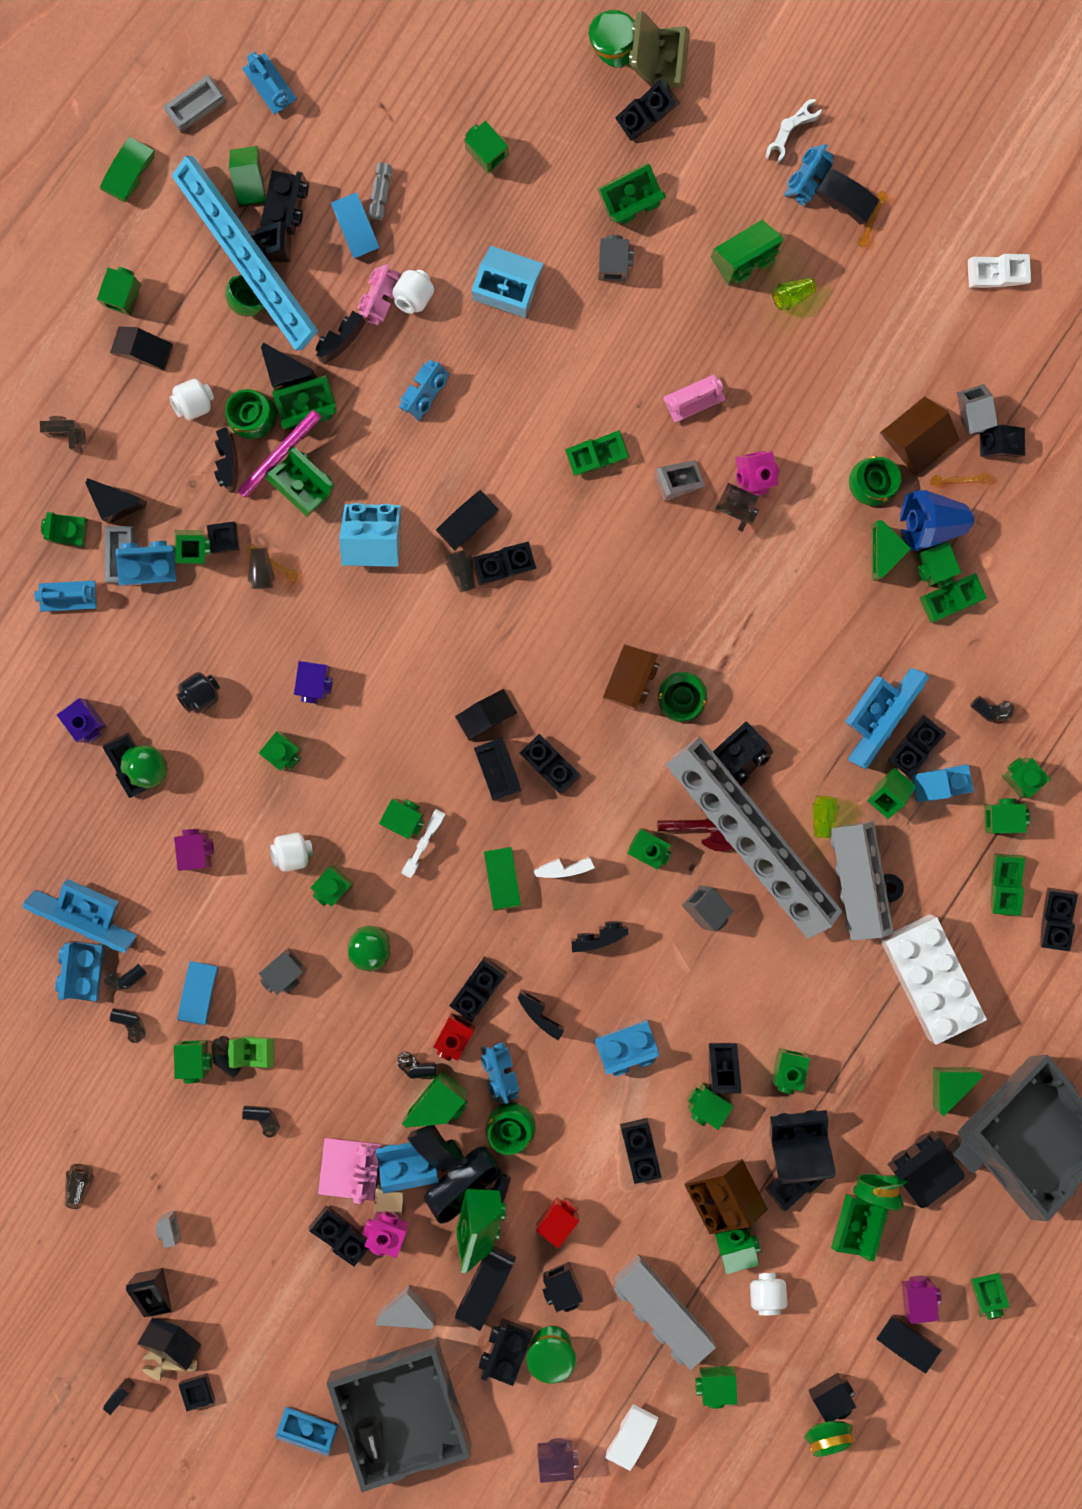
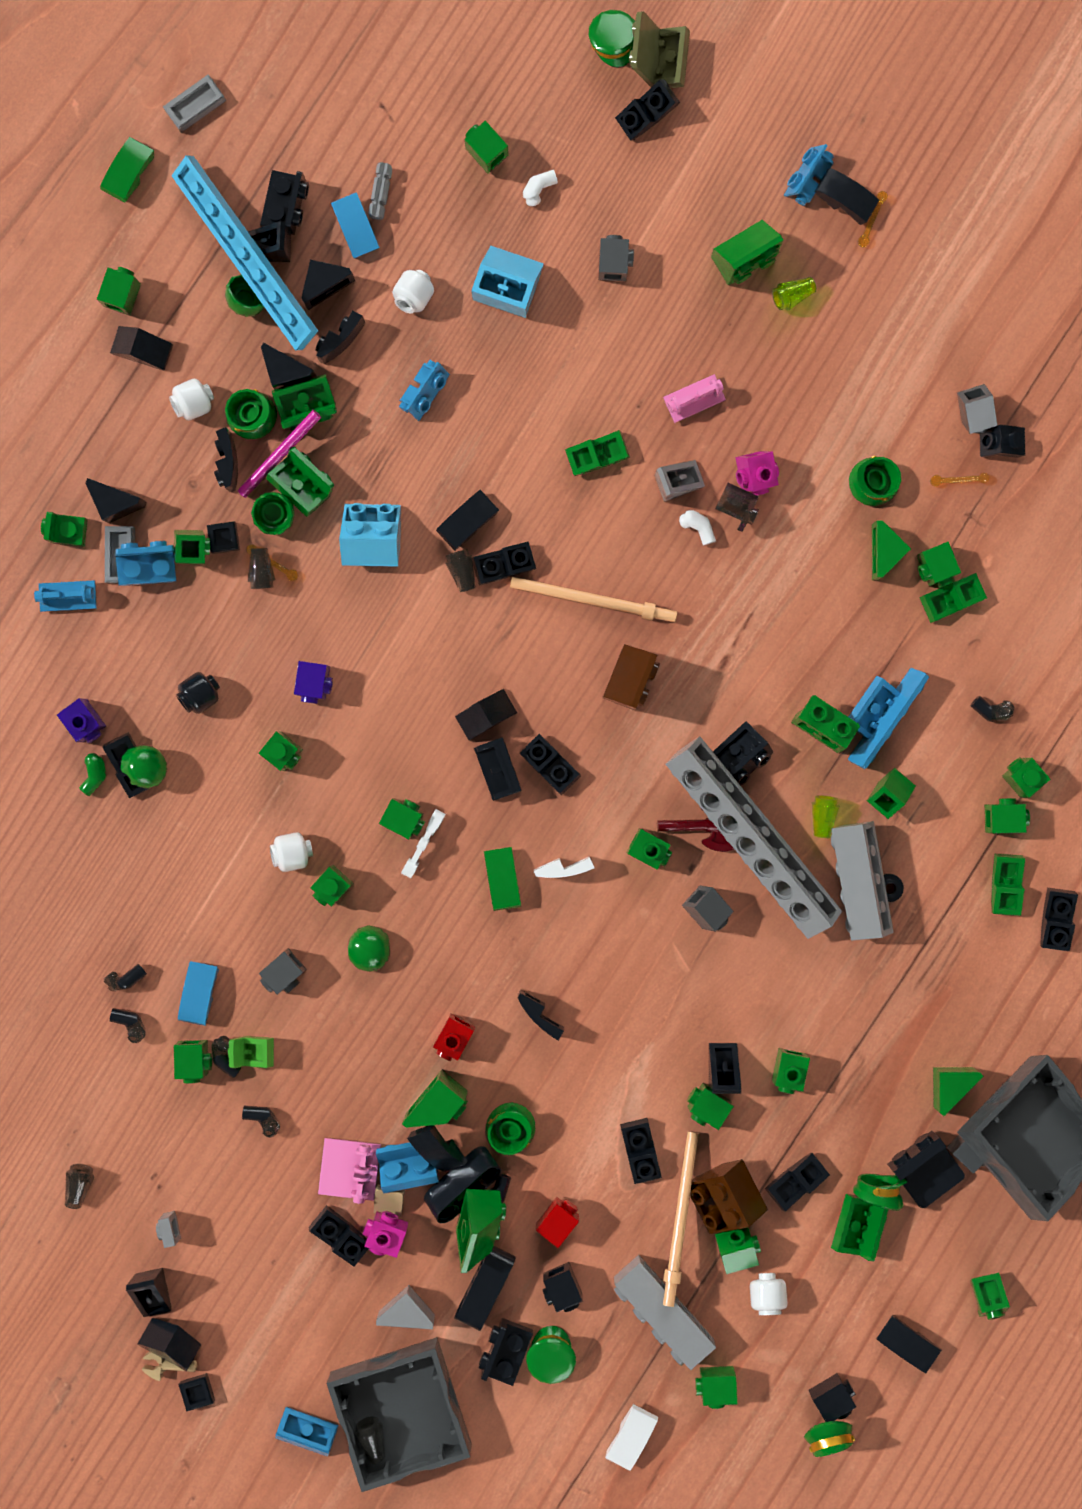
(61, 427): clear smoke bracket -> none
(80, 971): dark azure bracket -> none
(82, 912): dark azure bracket -> none
(96, 773): none -> green arm
(118, 1396): black tile -> none
(193, 850): magenta brick -> none
(247, 176): green slope -> none
(268, 82): dark azure hinge -> none
(273, 513): none -> green hair
(324, 281): none -> black slope
(372, 303): bright pink hinge -> none
(414, 1068): arm -> none
(478, 989): black slope -> none
(501, 1085): dark azure hinge -> none
(535, 186): none -> white arm
(557, 1460): clear purple brick -> none
(608, 934): black slope -> none
(627, 1048): dark azure bracket -> none
(631, 194): green bracket -> none
(647, 609): none -> light nougat bar
(672, 1275): none -> light nougat bar
(682, 697): green piece -> none
(700, 523): none -> white arm
(788, 124): white piece -> none
(802, 1146): black bracket -> none
(826, 724): none -> green bracket
(916, 745): black slope -> none
(921, 434): reddish brown slope -> none
(921, 1300): magenta brick -> none
(933, 519): blue cone -> none
(933, 979): white brick -> none
(942, 783): dark azure slope -> none
(999, 271): white slope -> none

